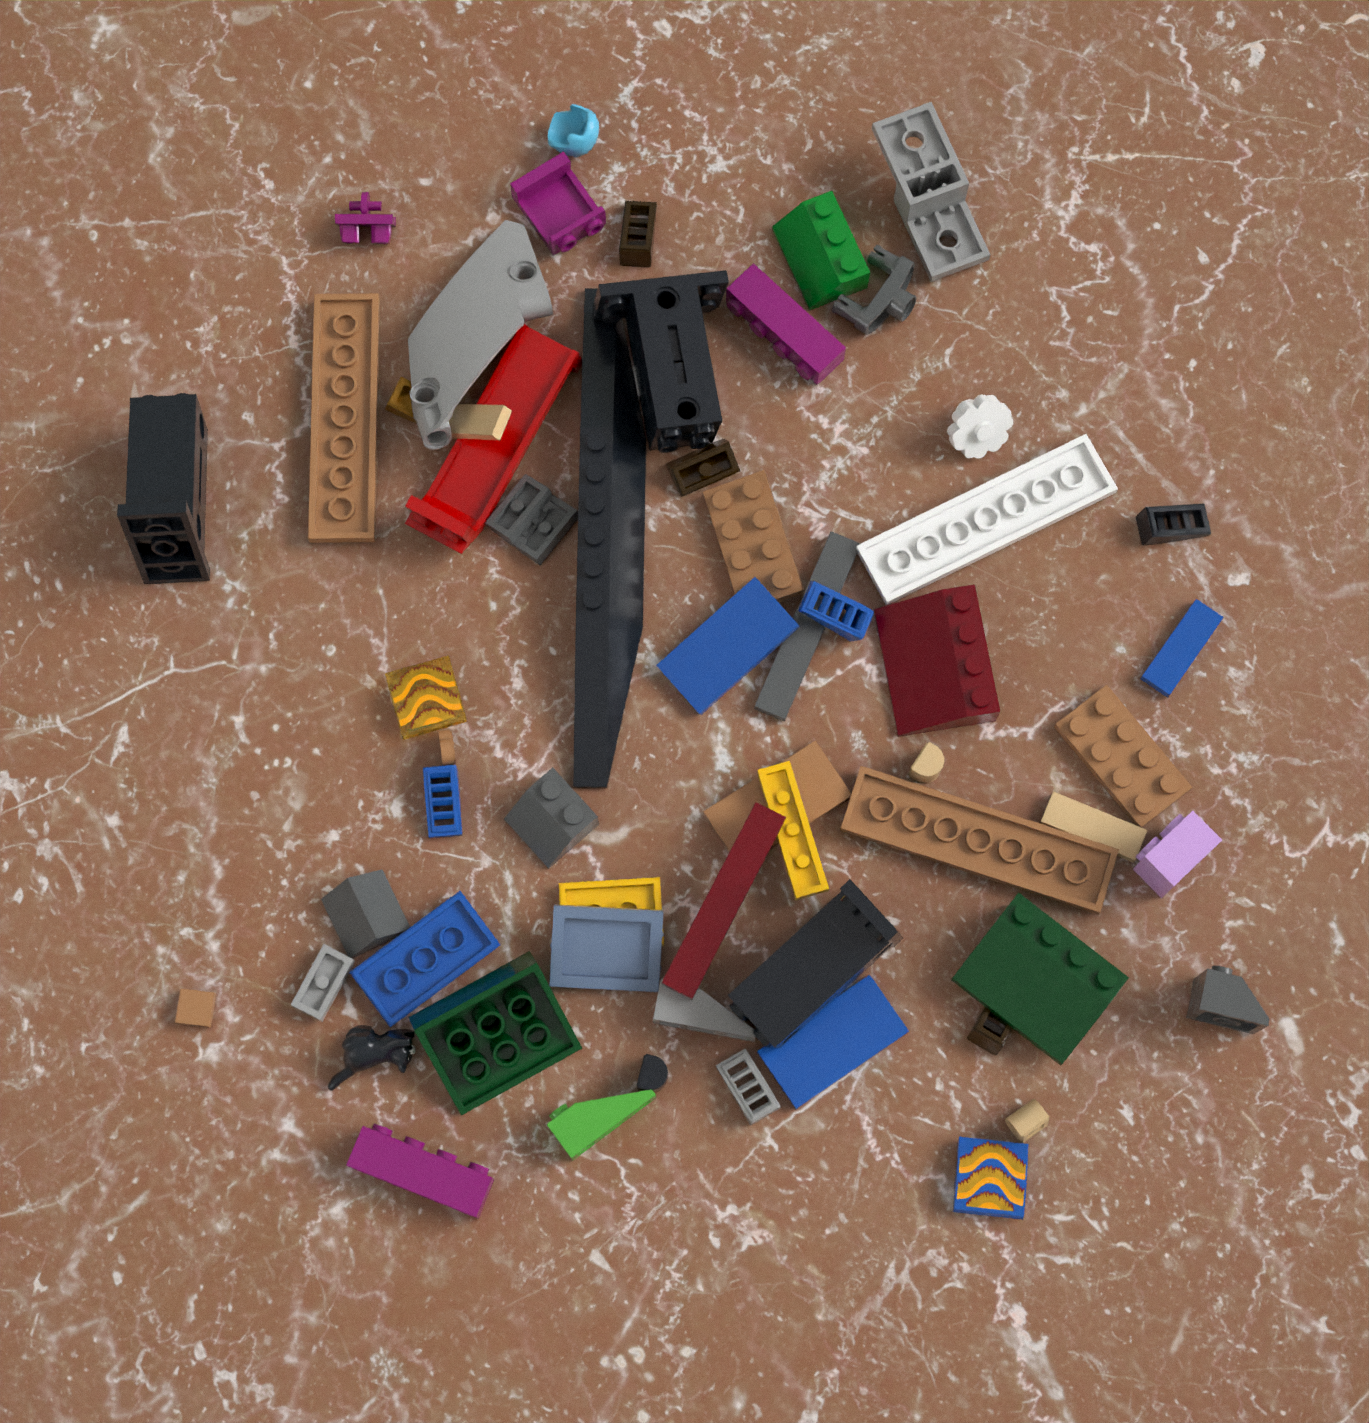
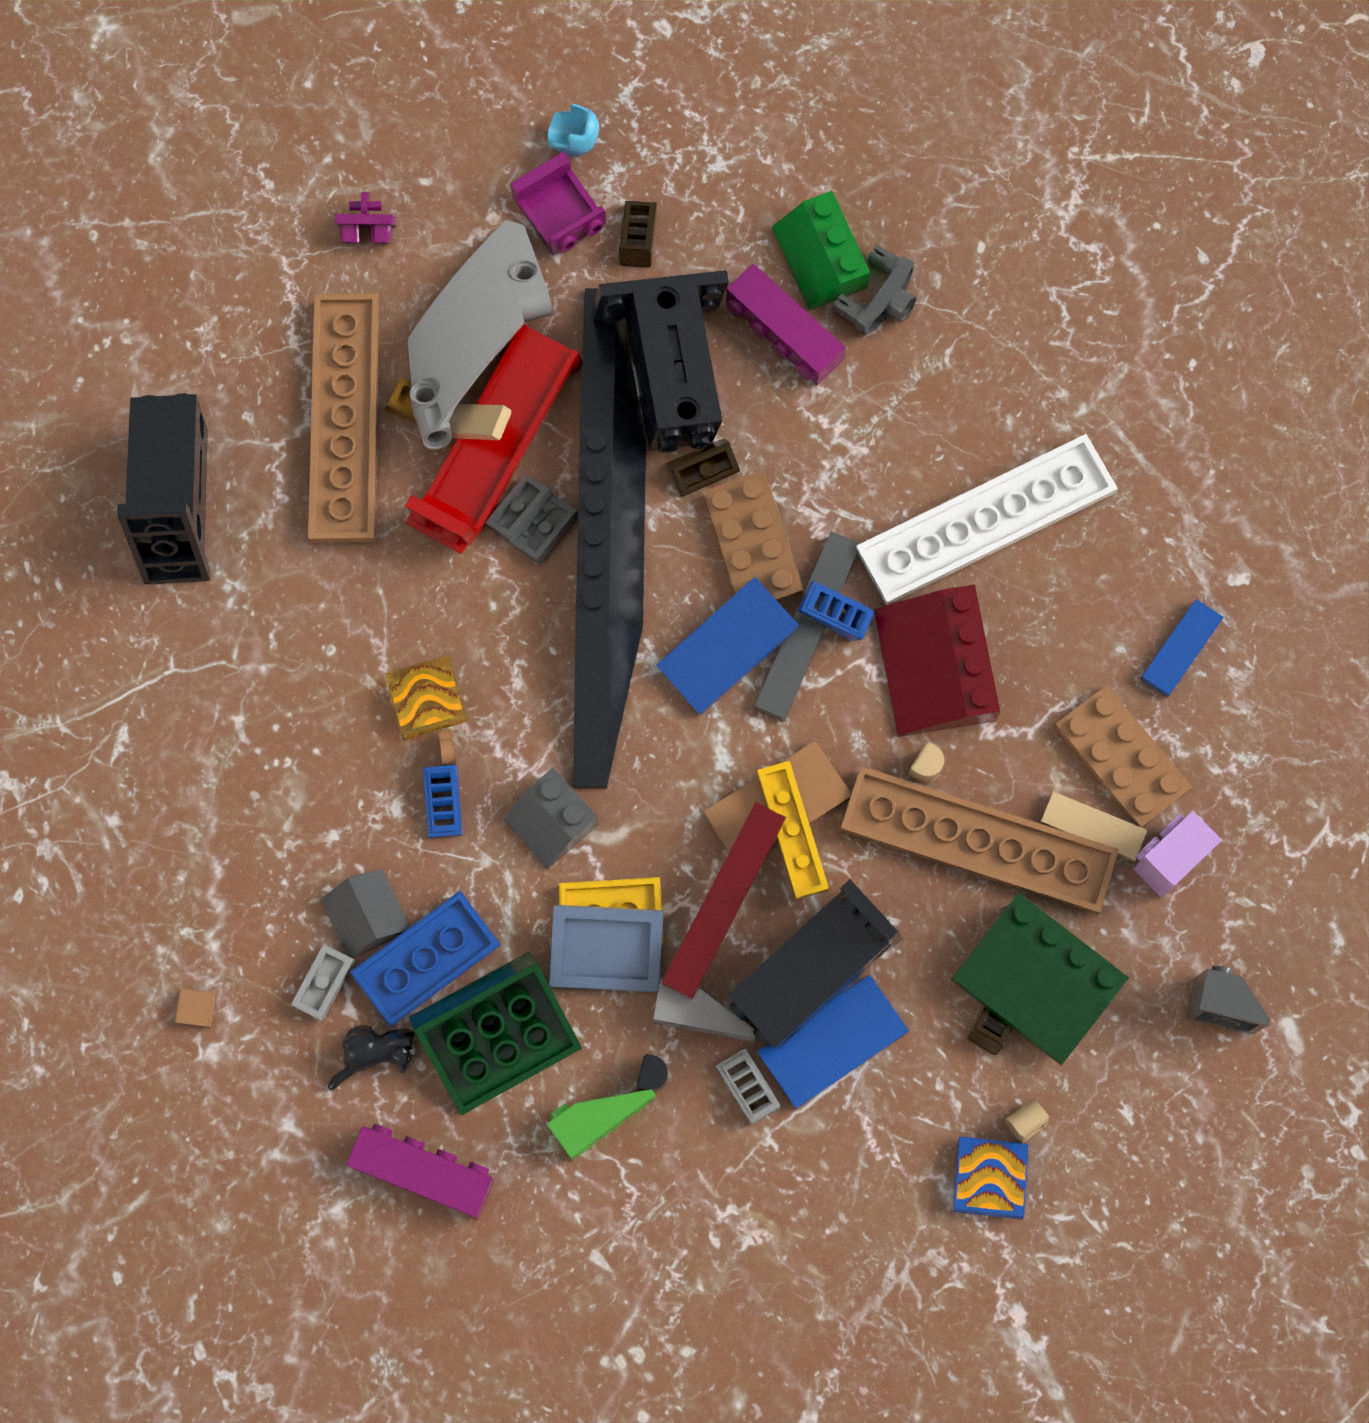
(931, 191): light grey bracket -> none
(980, 426): white plant -> none
(1153, 530): black slope -> none

